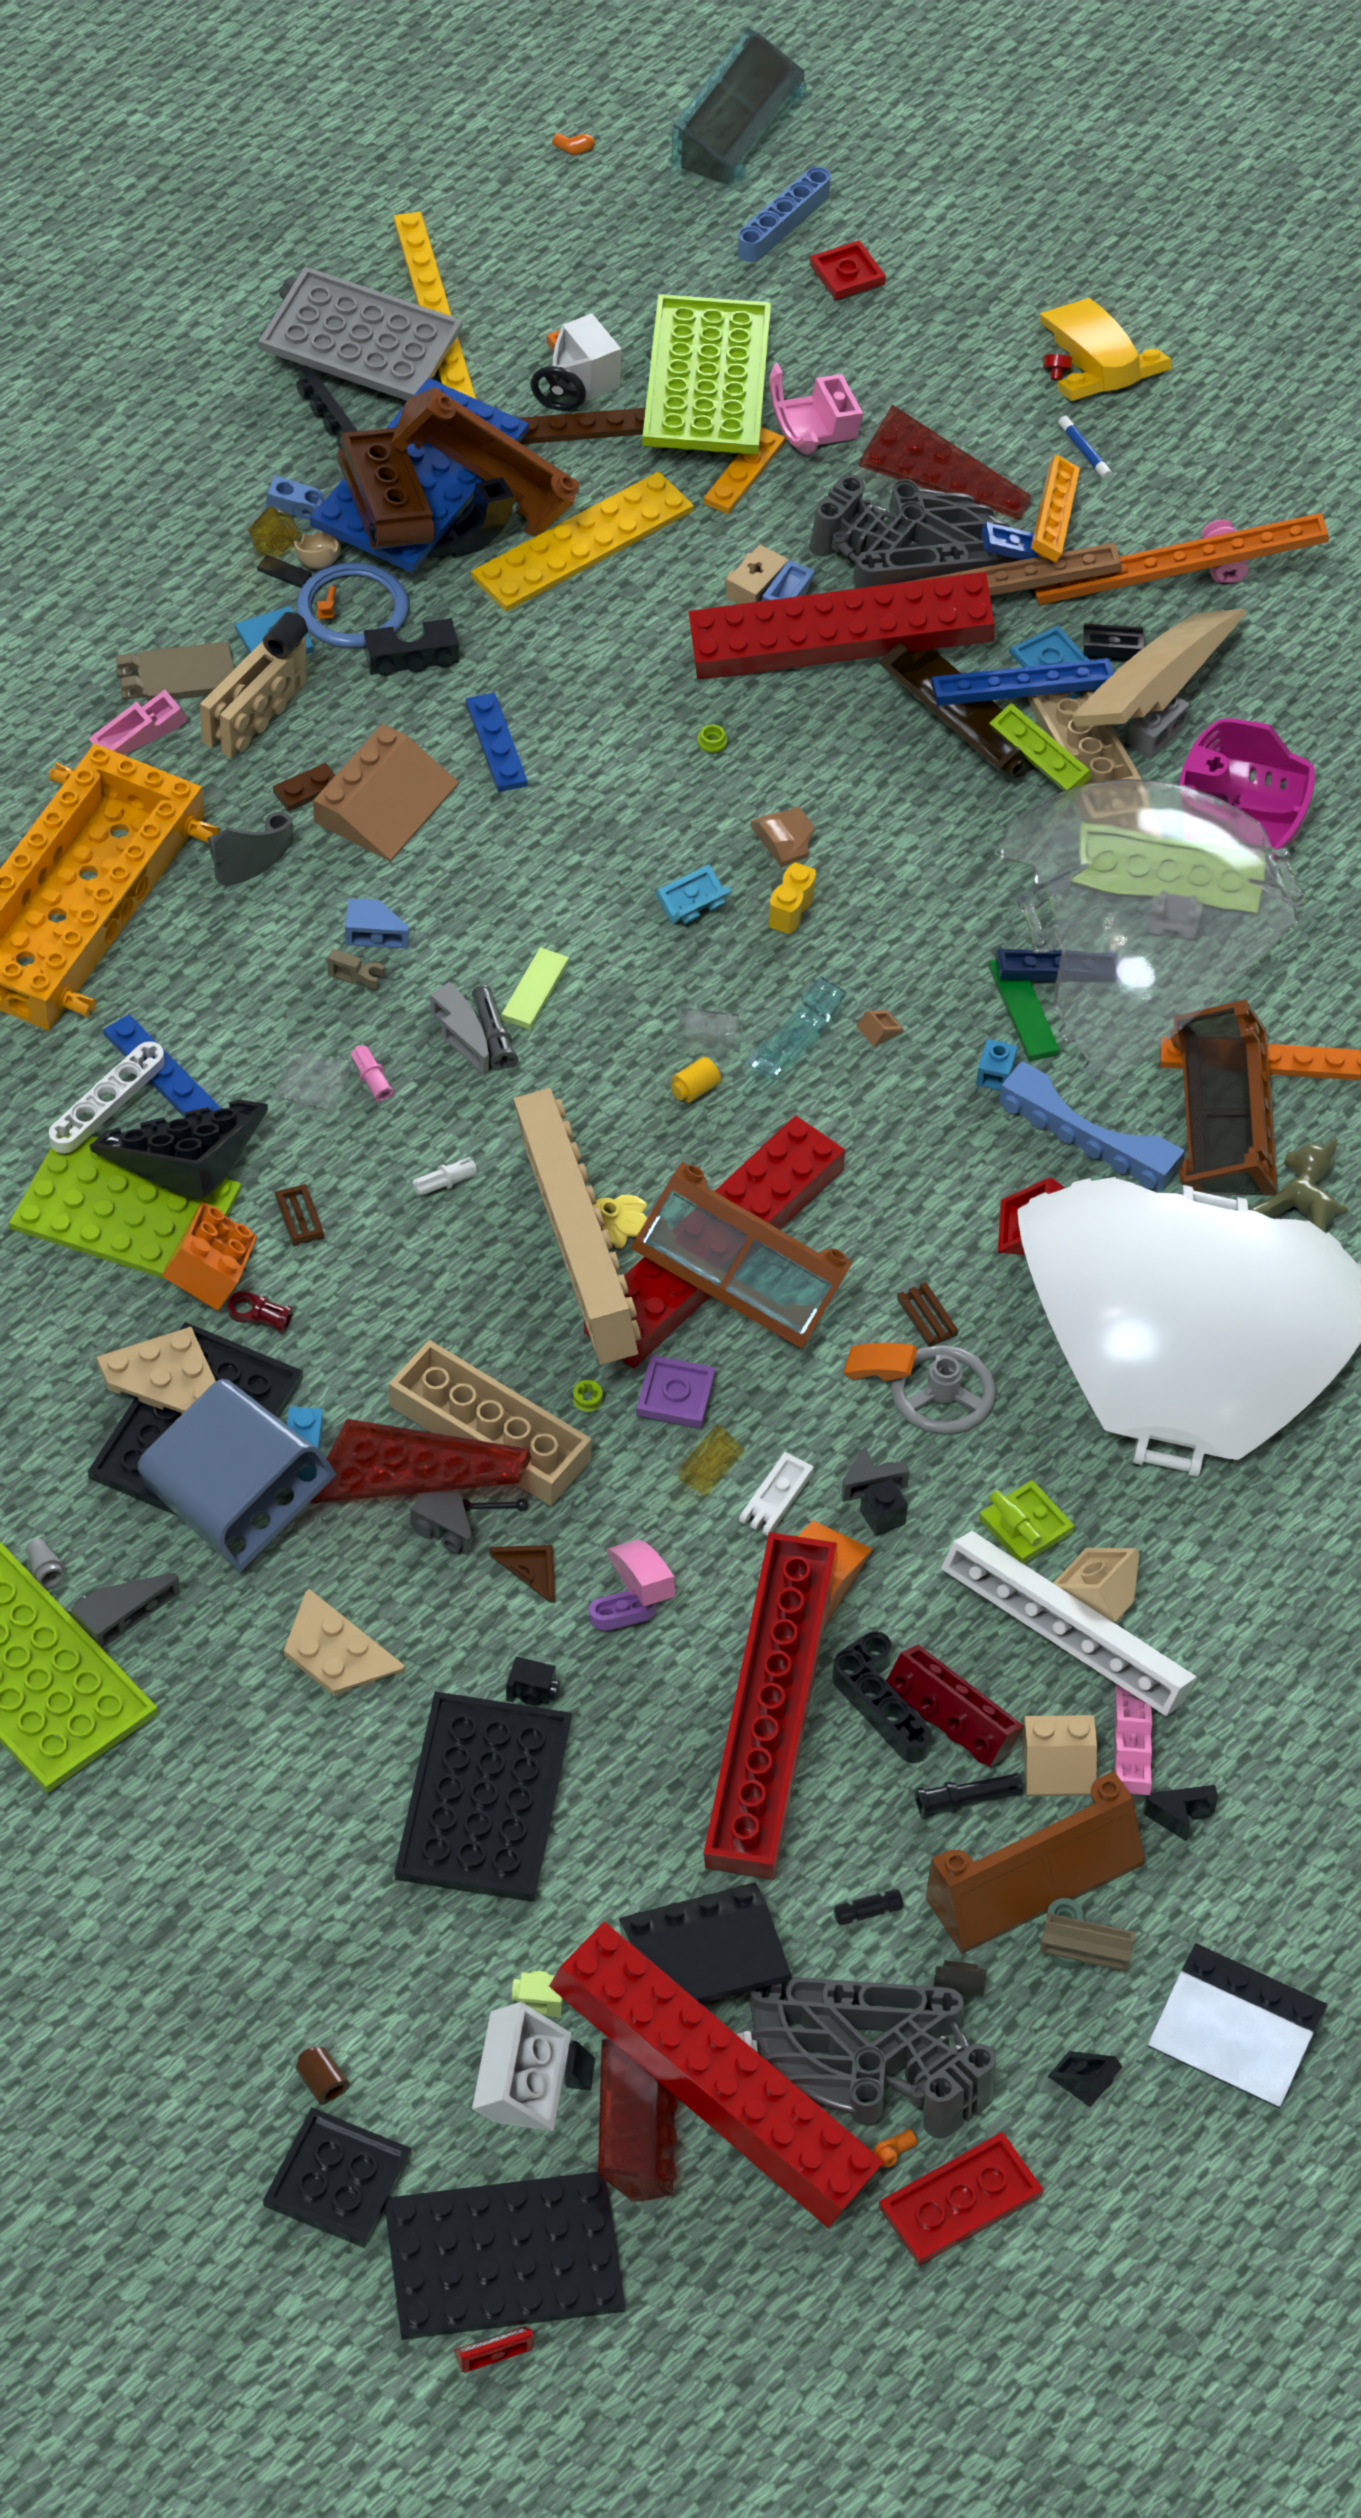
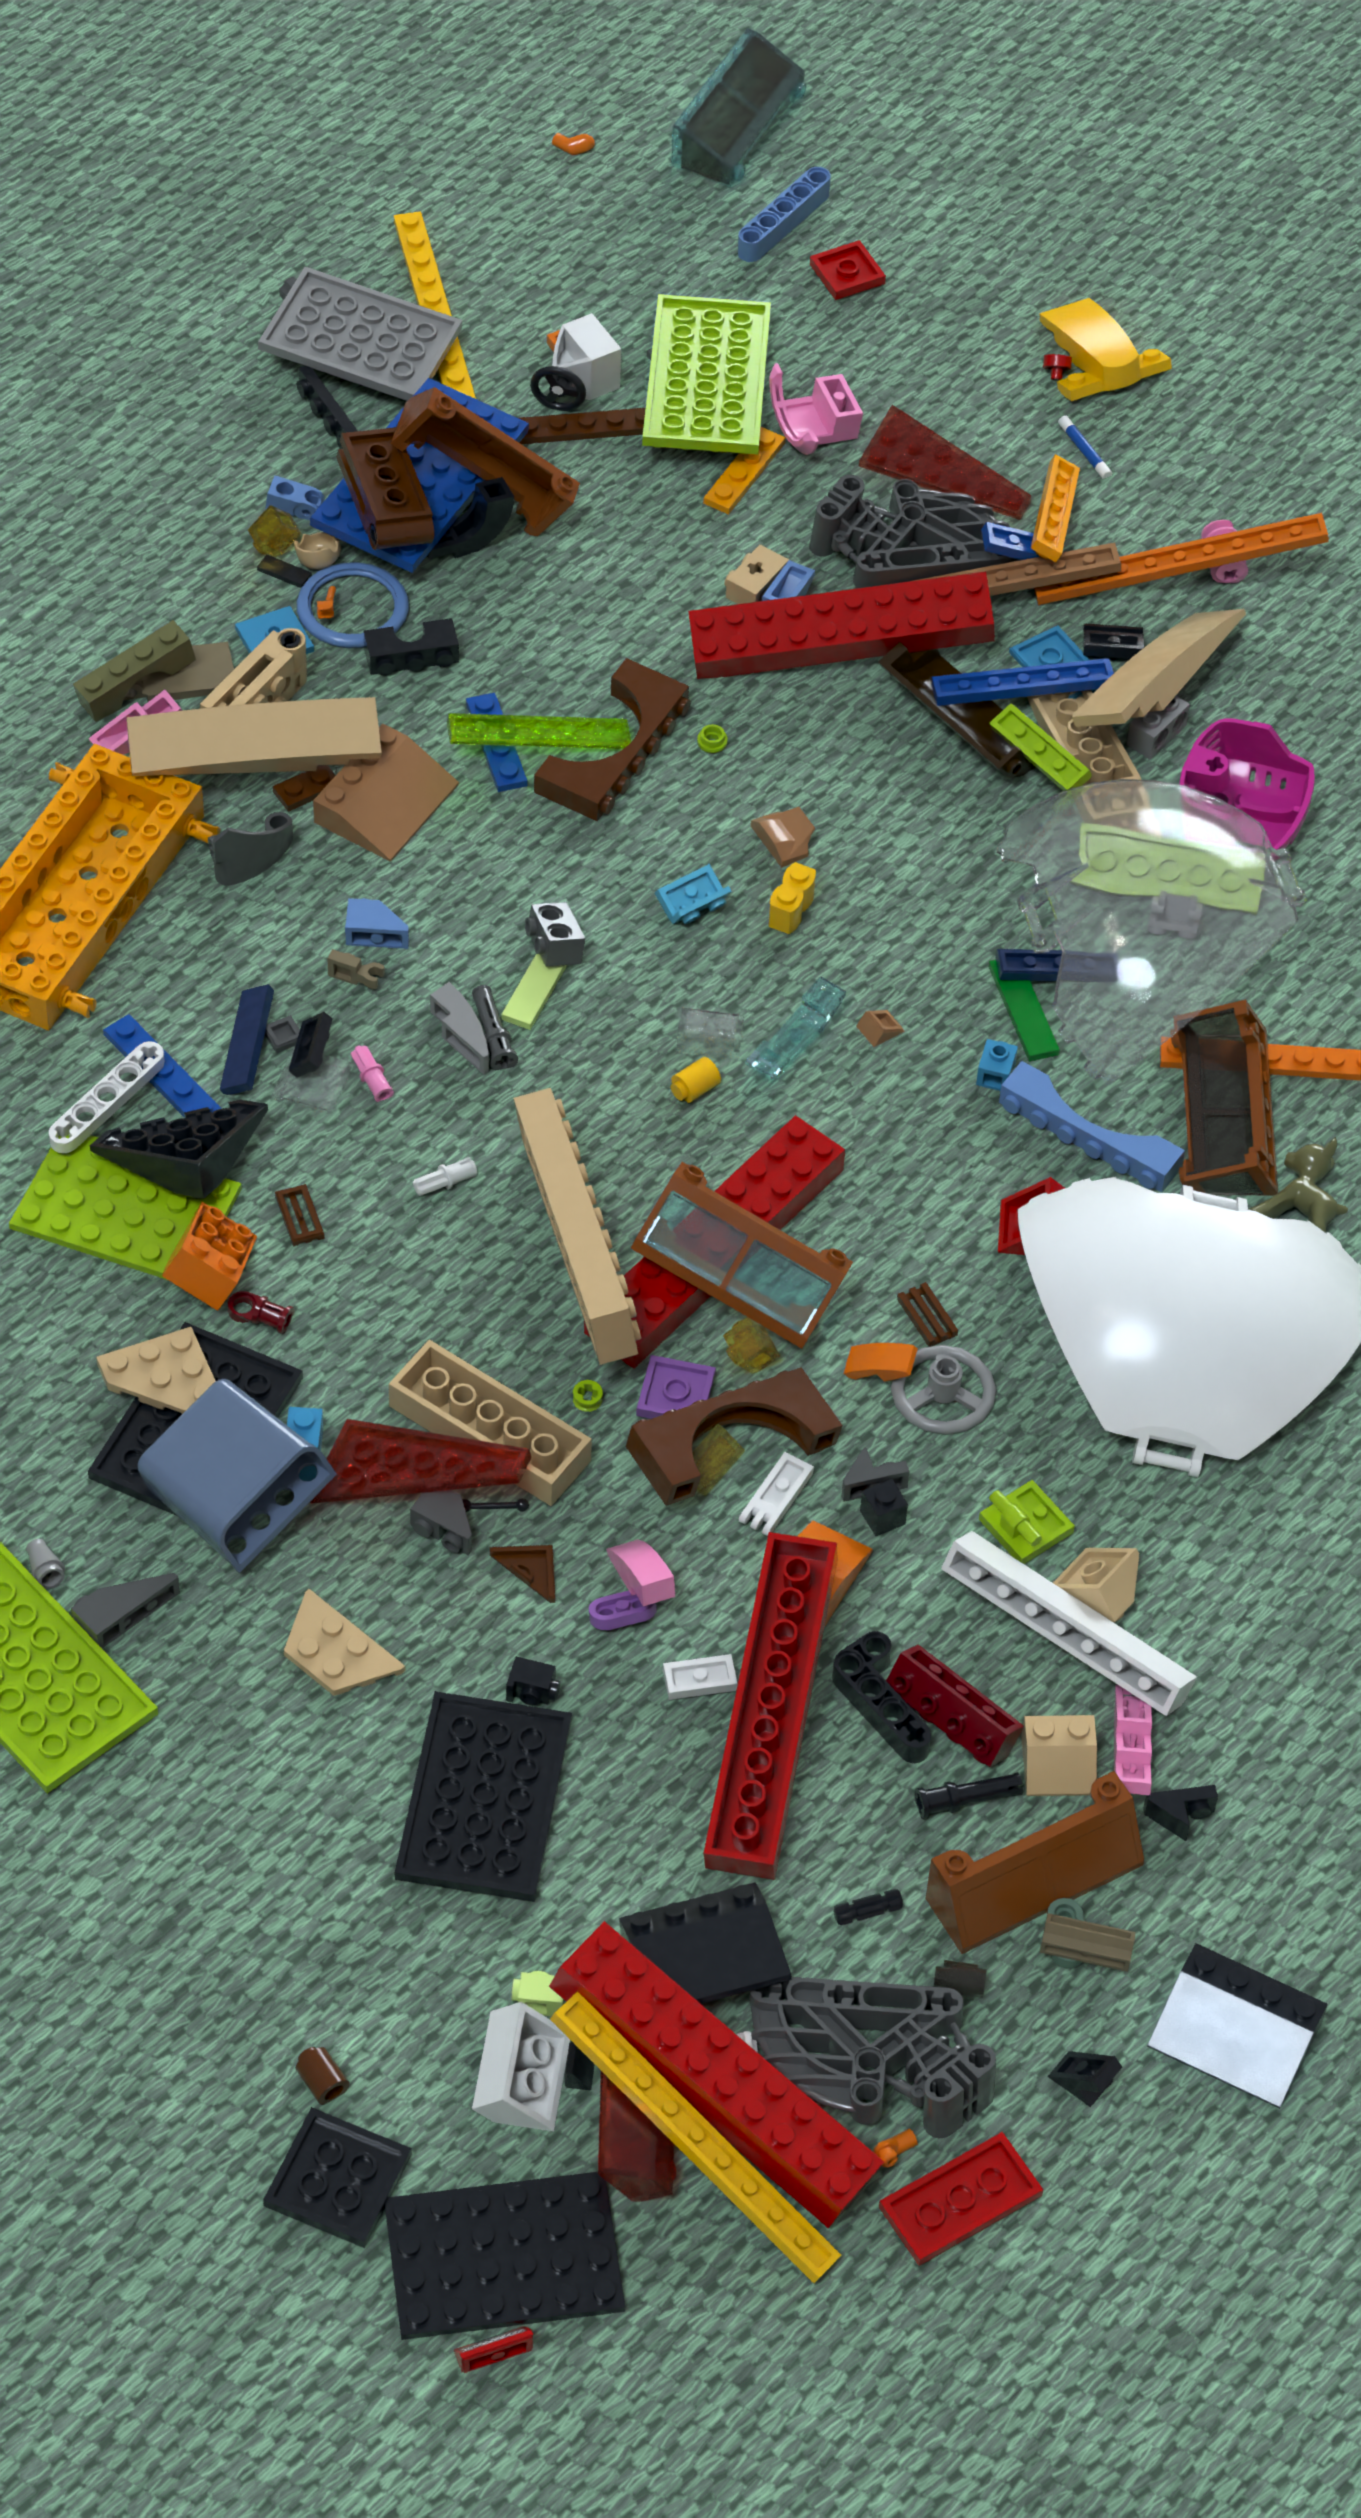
(105, 687): none -> olive arch
(247, 1040): none -> dark blue tile
(254, 737): none -> tan slope
(282, 1034): none -> dark grey tile
(285, 635): black brick -> none
(310, 1044): none -> black plate
(538, 731): none -> clear neon green plate
(555, 934): none -> dark grey brick
(582, 541): yellow plate -> none
(594, 785): none -> reddish brown arch
(625, 1217): light yellow plate -> none
(695, 2137): none -> yellow plate
(700, 1677): none -> white plate
(750, 1345): none -> clear yellow brick
(780, 1403): none -> reddish brown arch

